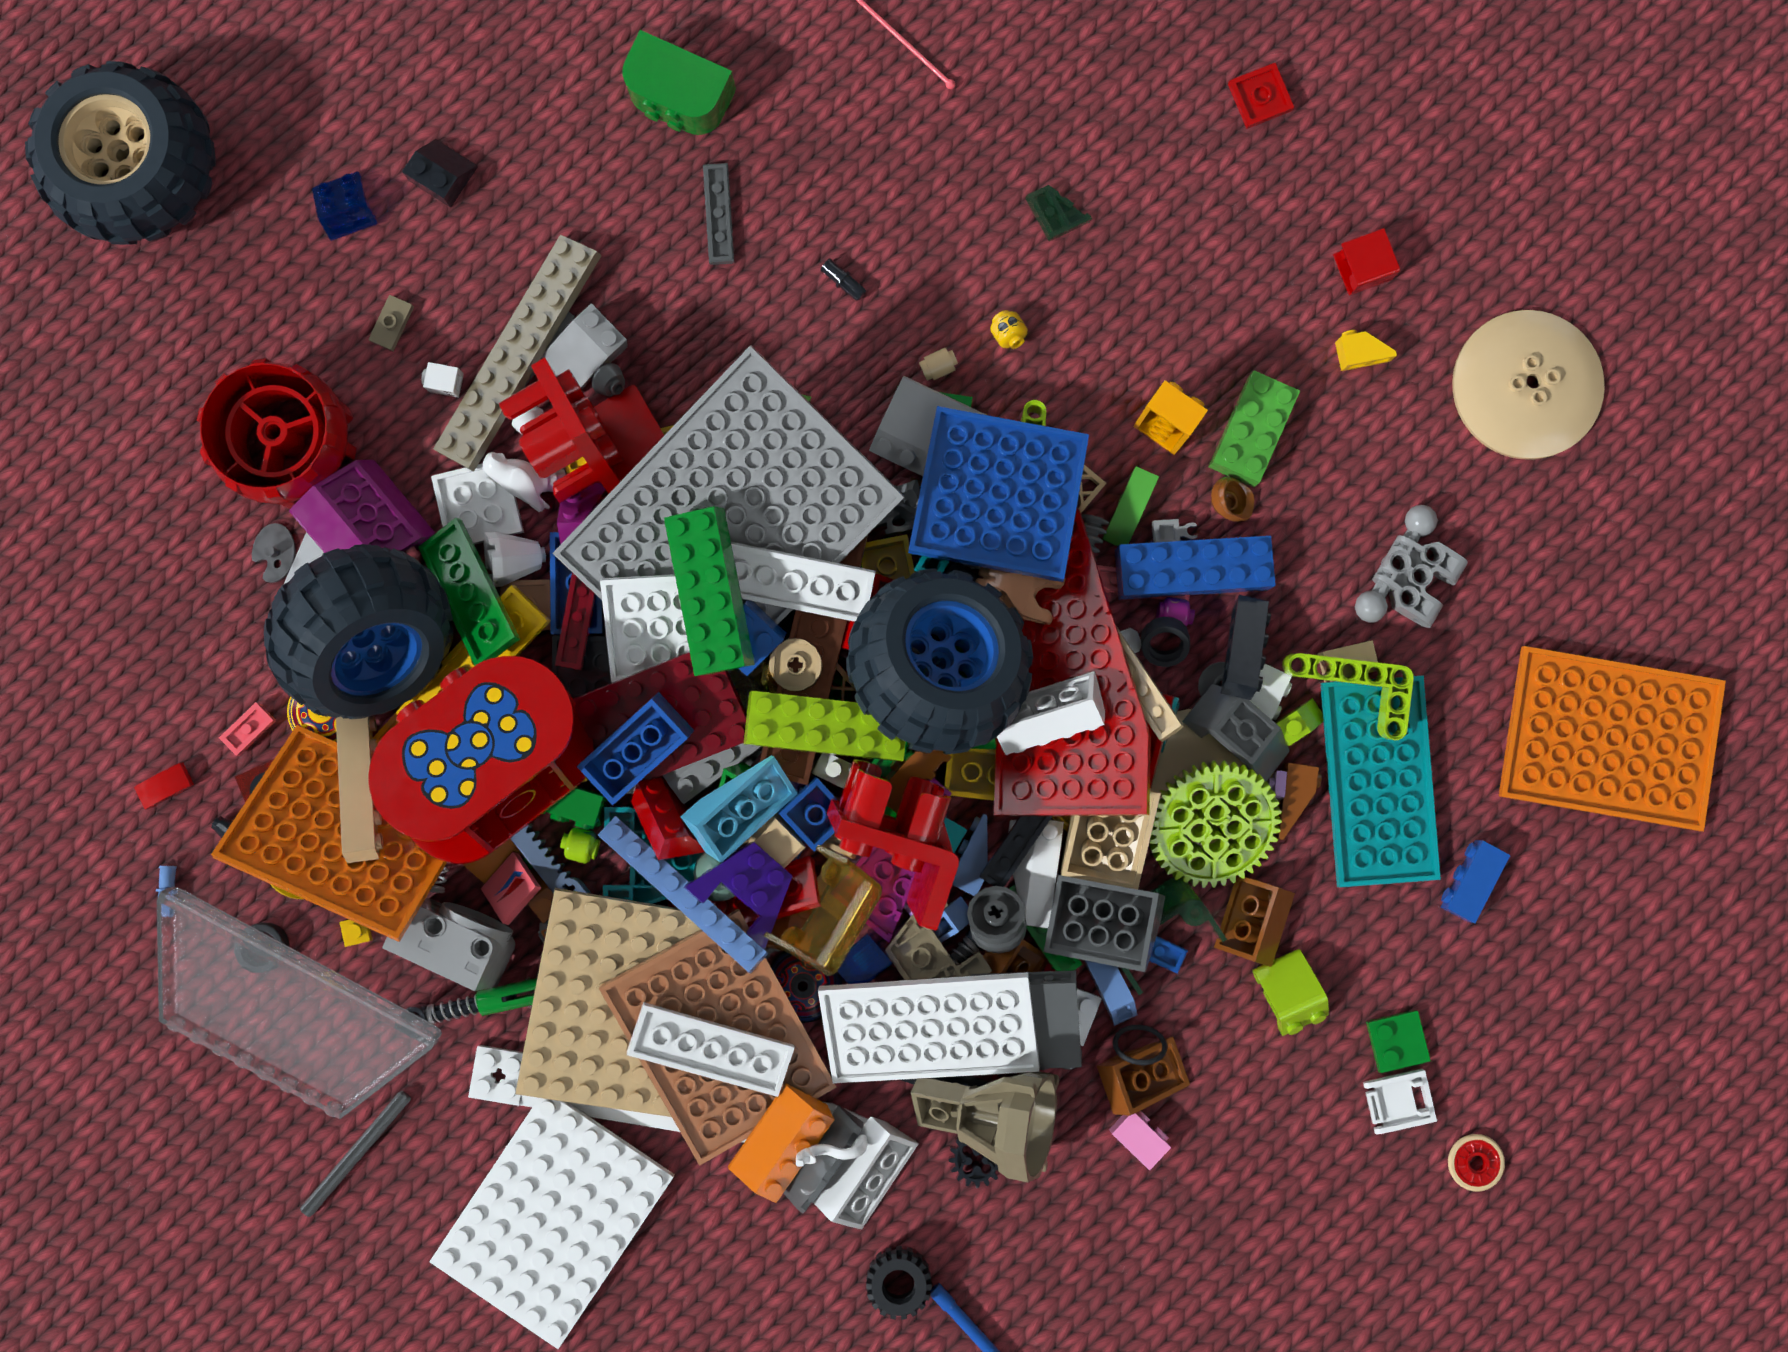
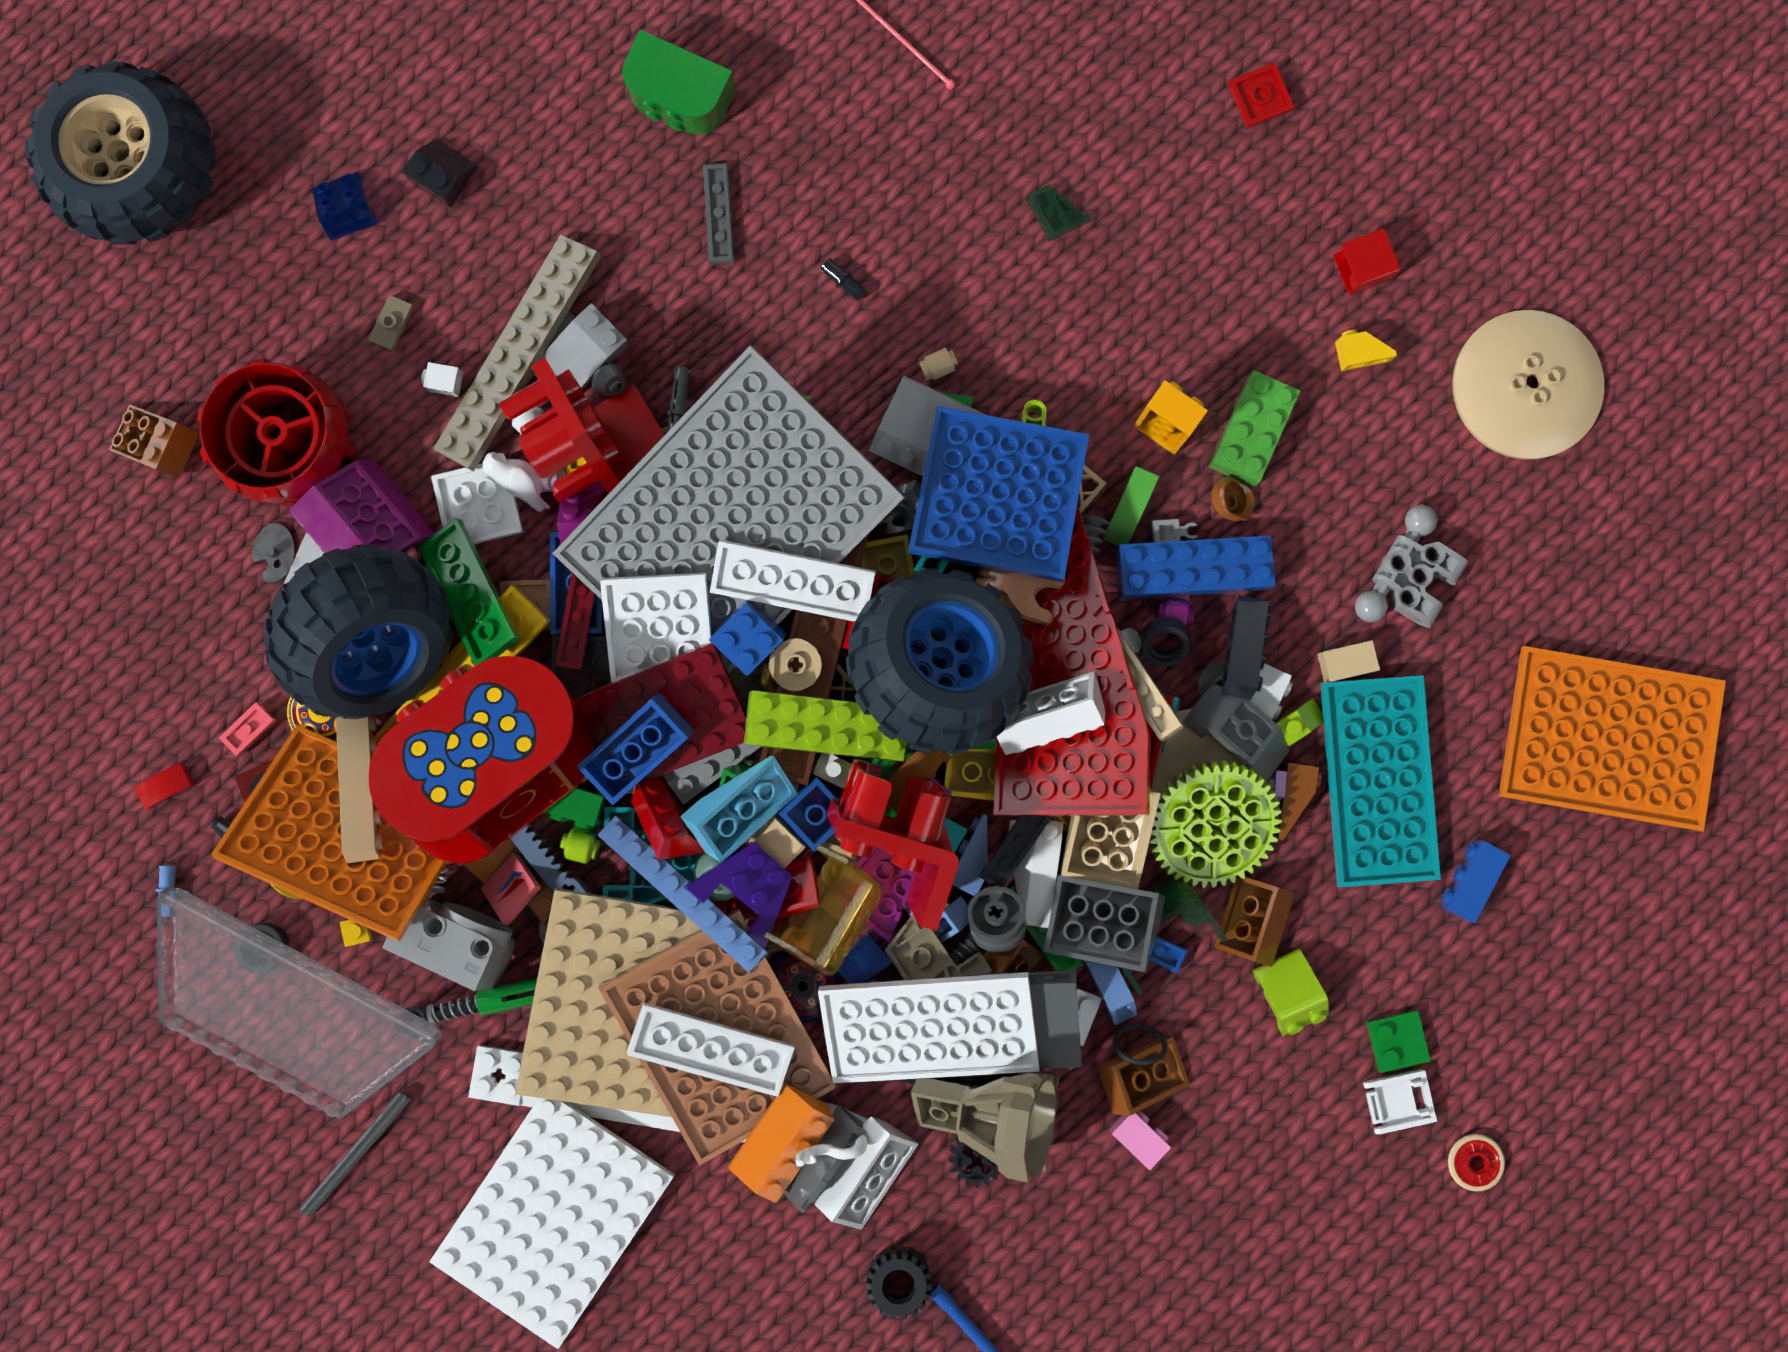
(154, 441): none -> dark orange slope
(511, 557): white cone -> none
(679, 396): none -> dark grey pin
(709, 591): green brick -> none
(1008, 329): yellow head -> none
(1360, 676): lime beam -> none

